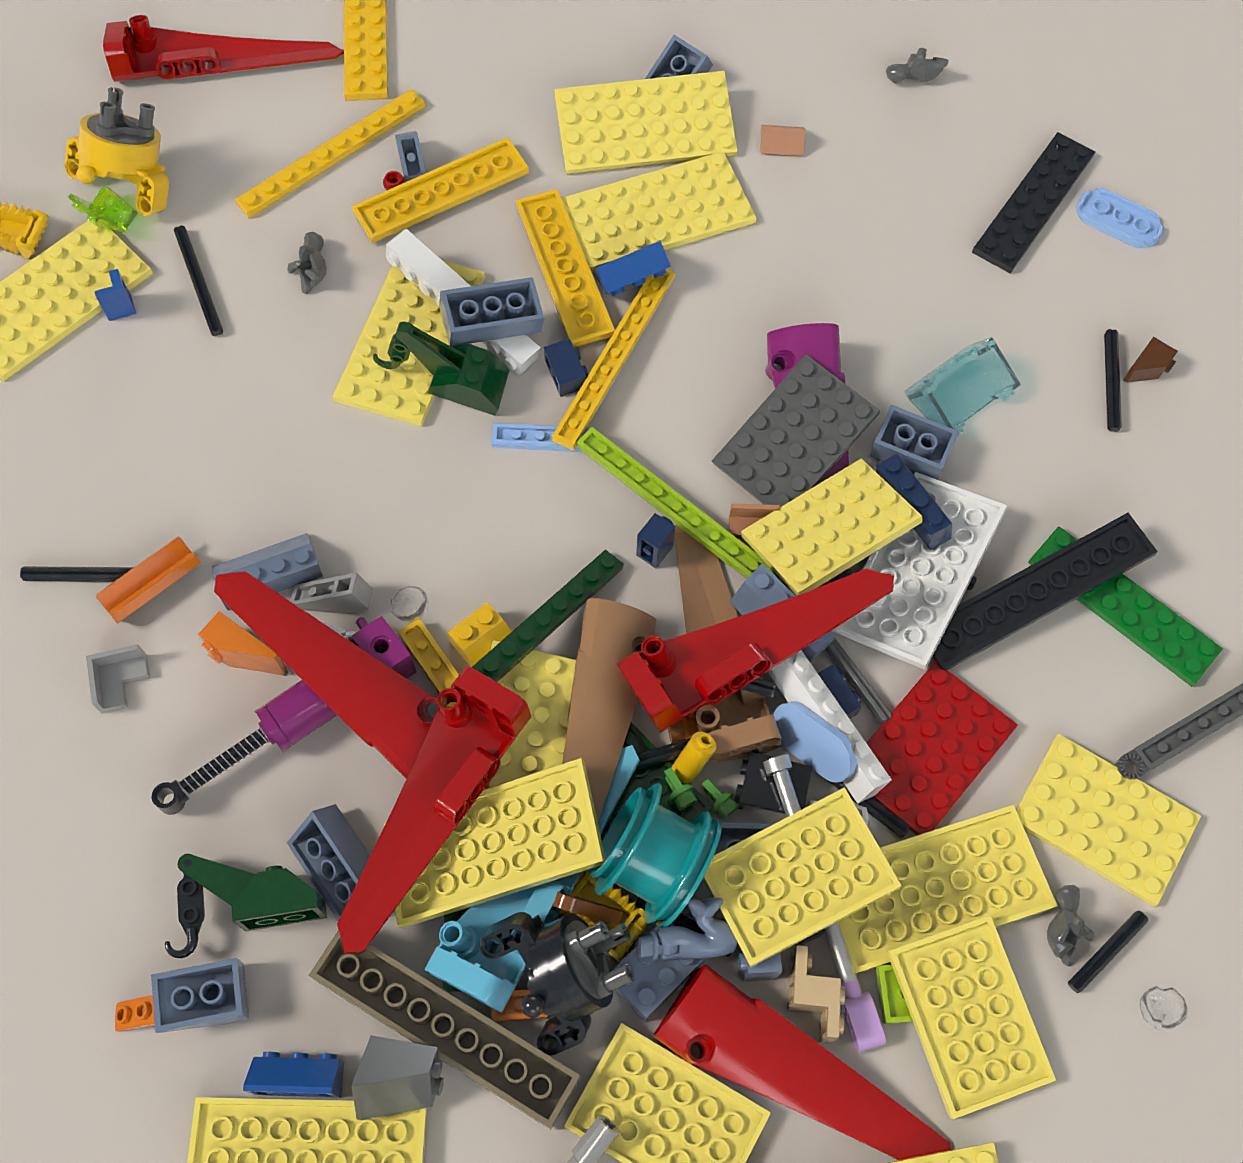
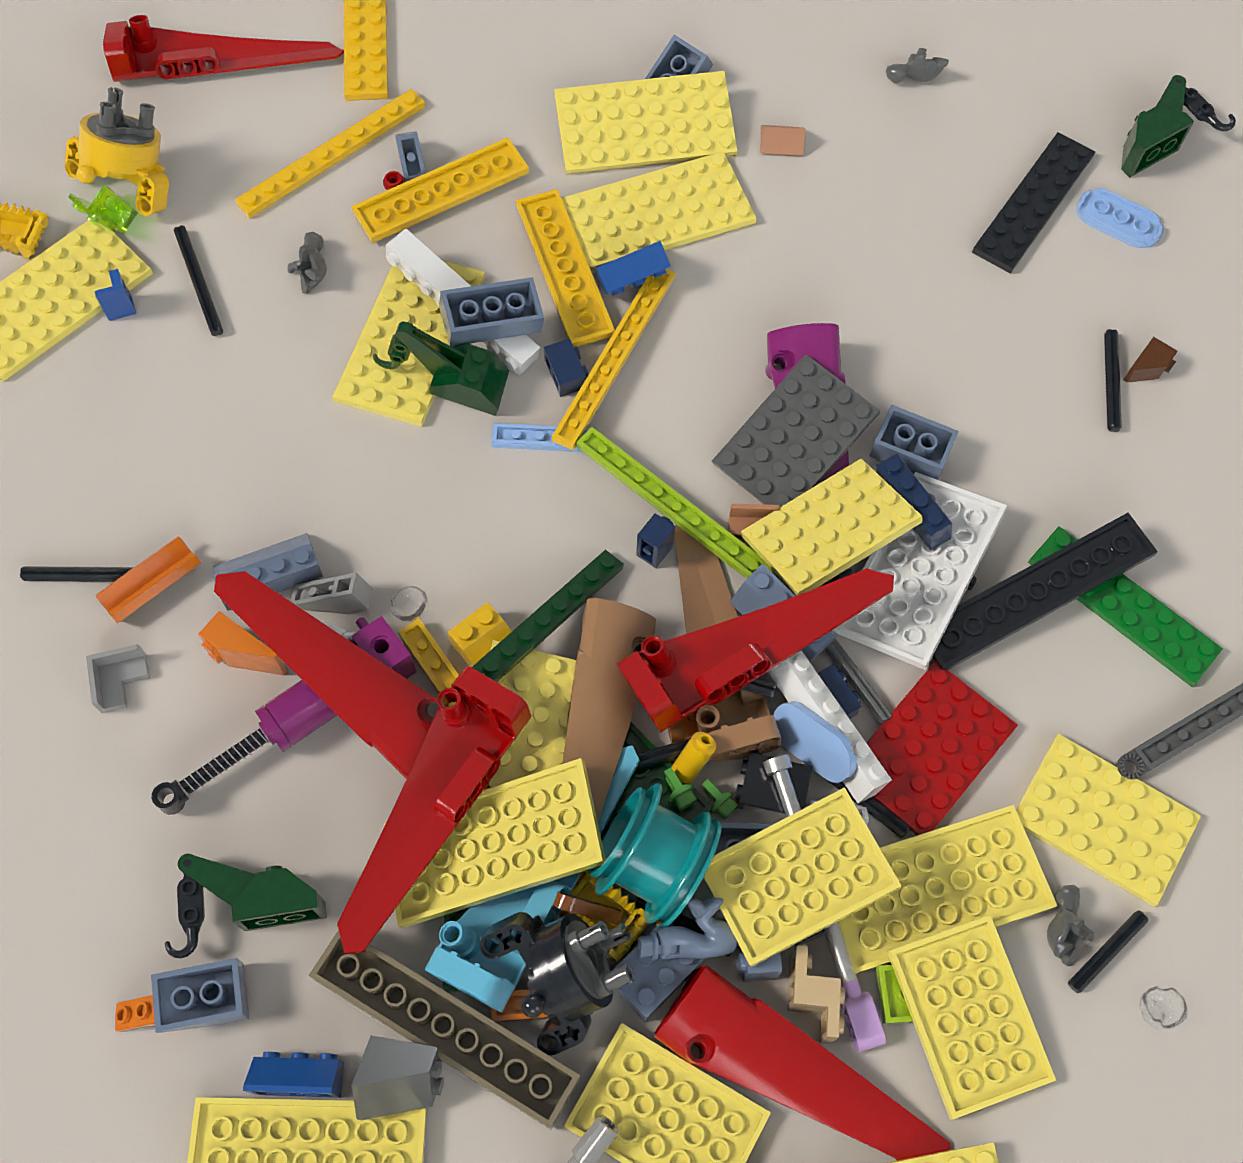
(330, 855): sand blue slope -> none
(964, 385): clear light blue windscreen -> none
(1165, 127): none -> dark green slope

